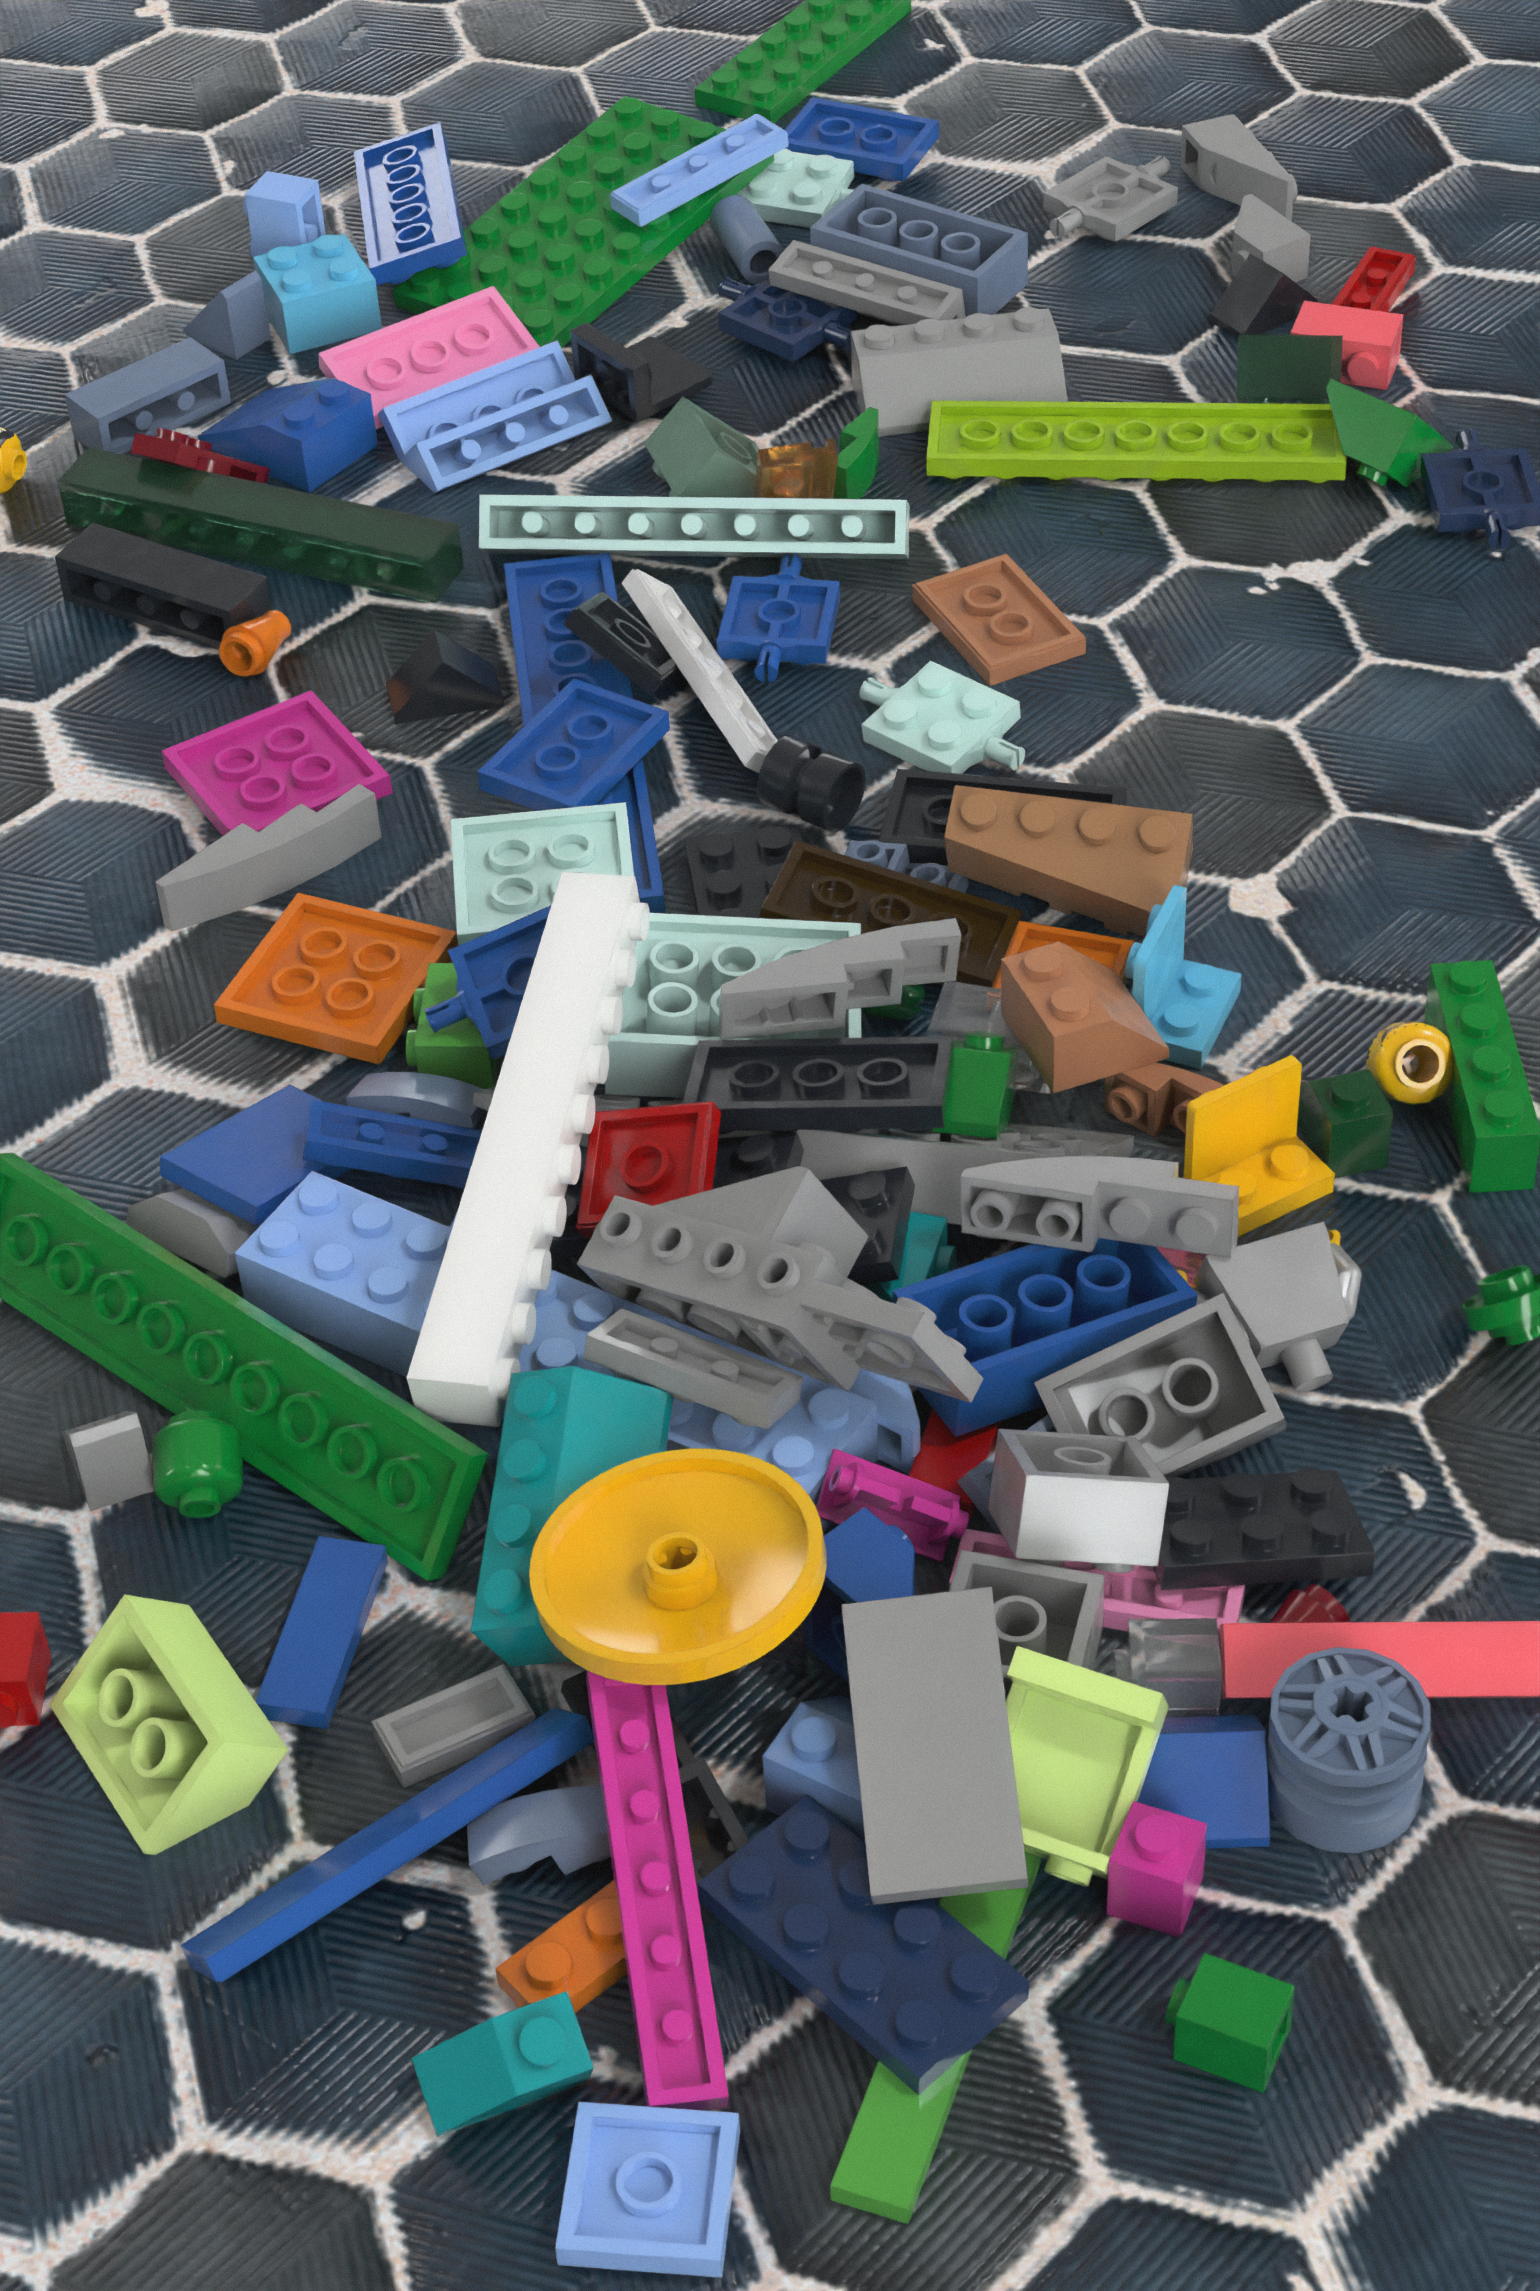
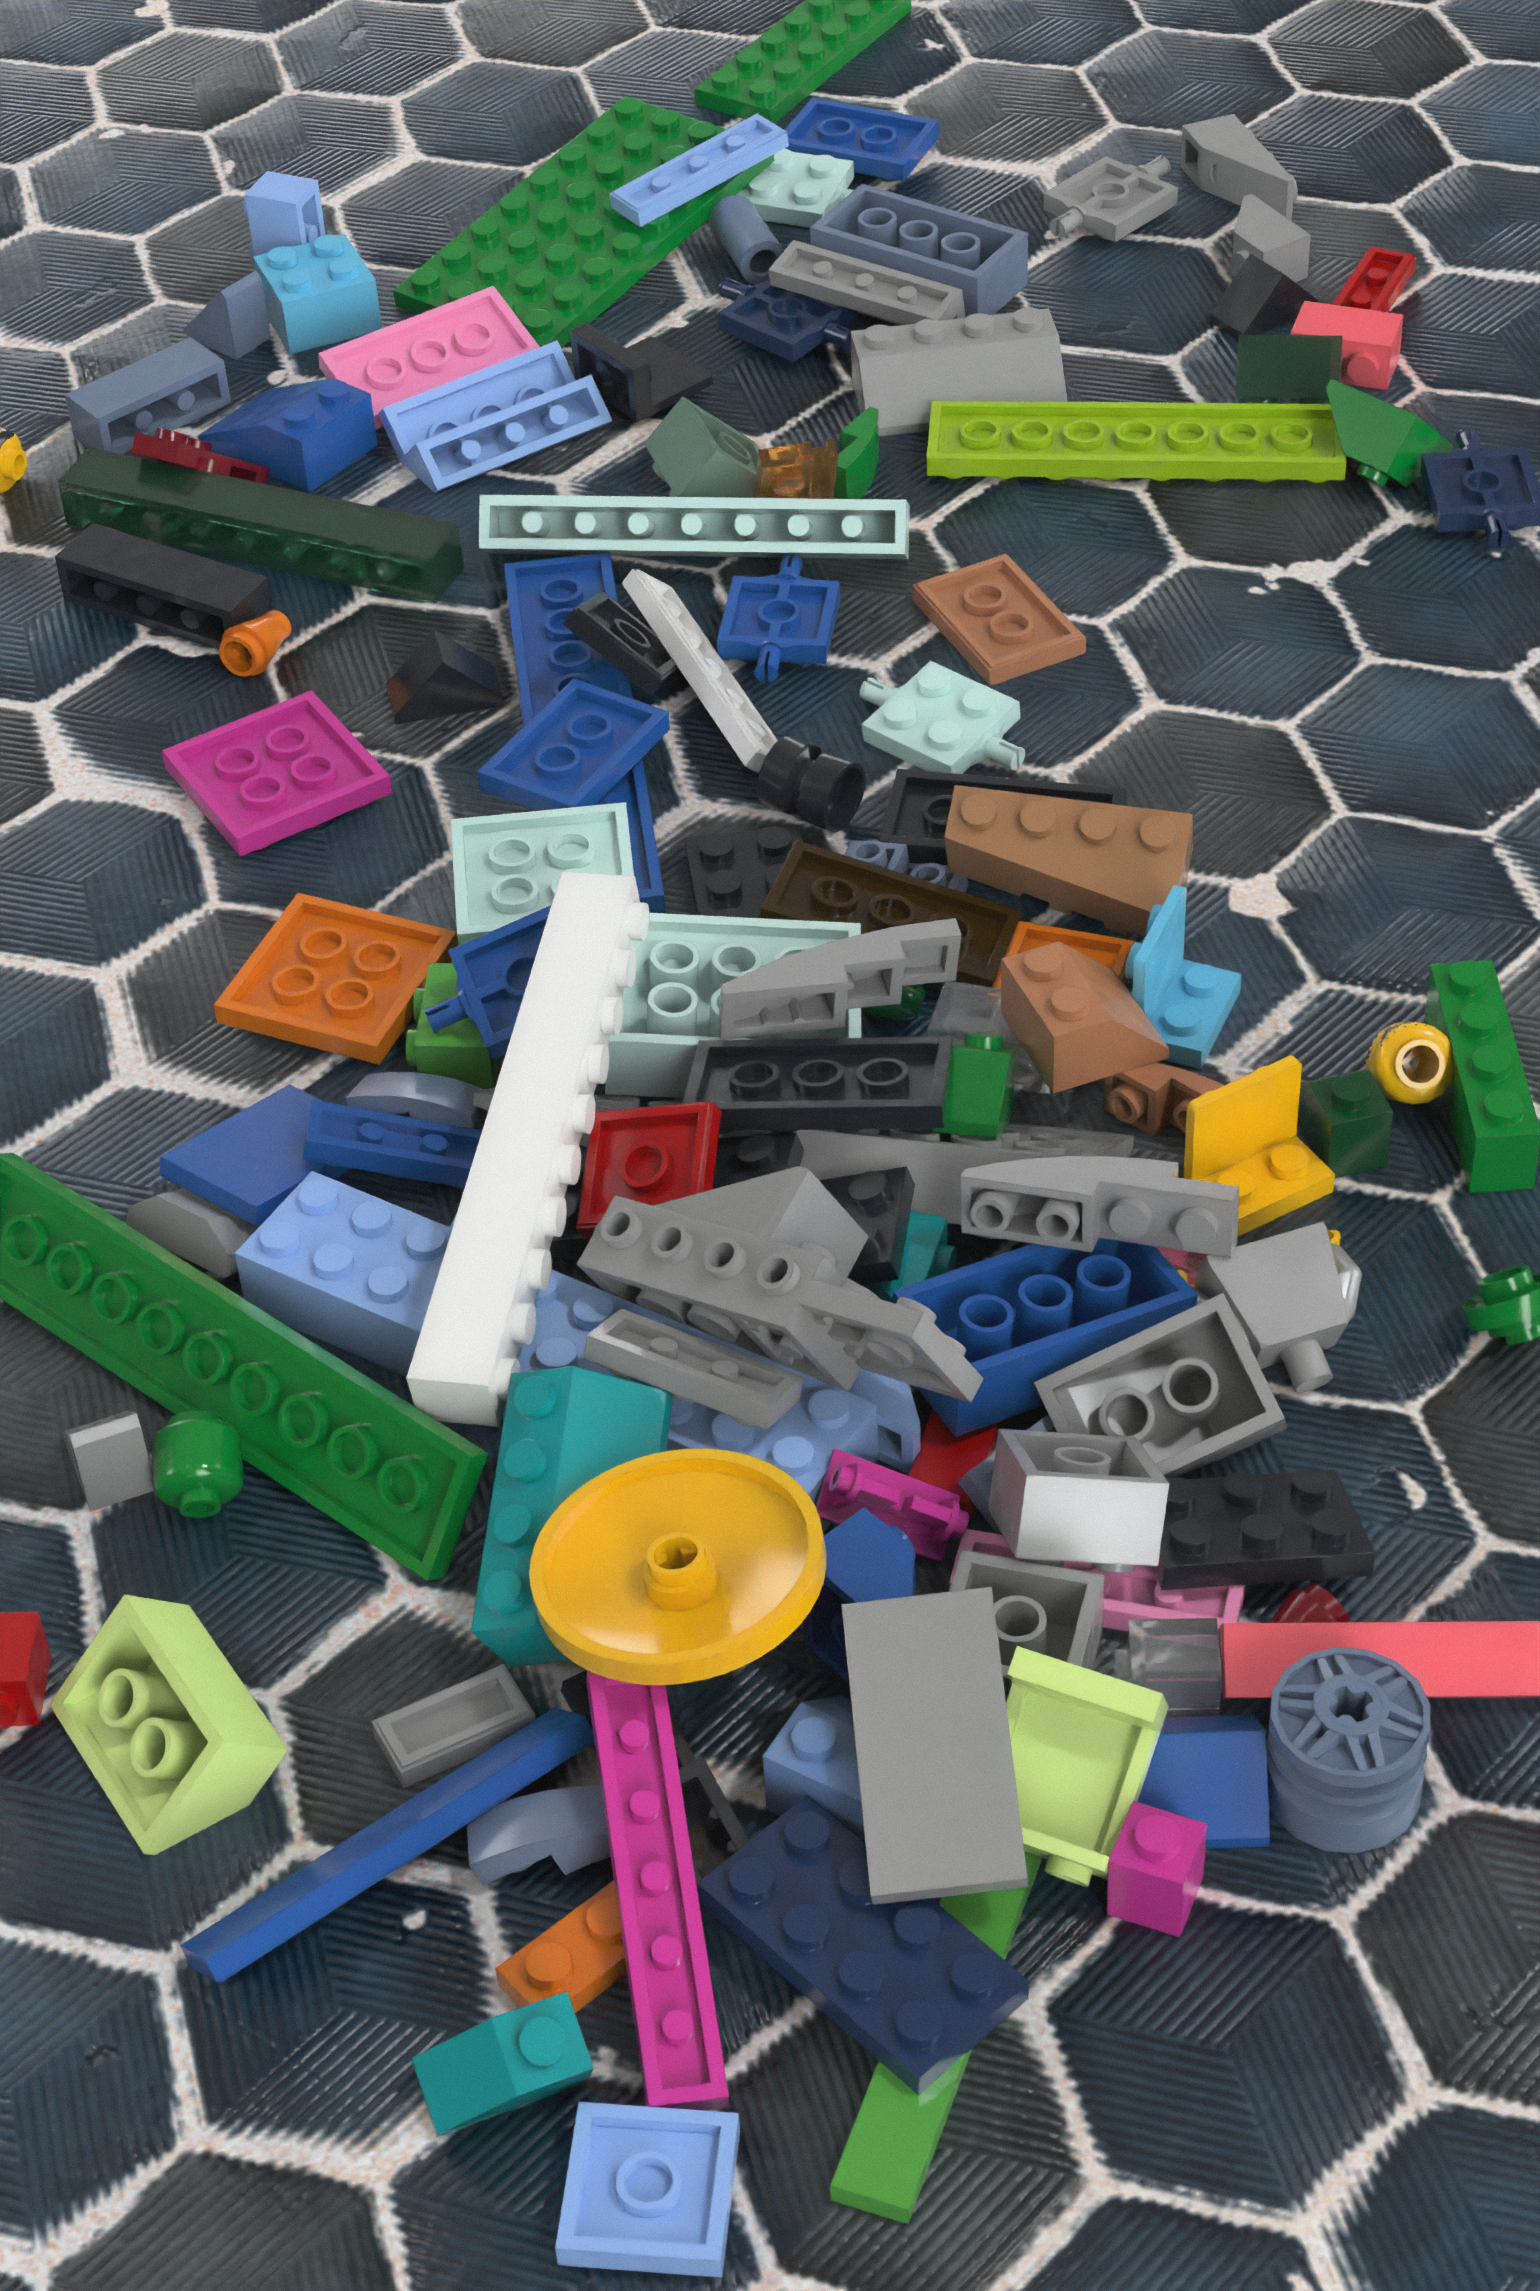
(259, 865): light grey slope -> none
(322, 1632): blue tile -> none
(409, 205): plate -> none
(1231, 2021): green brick -> none

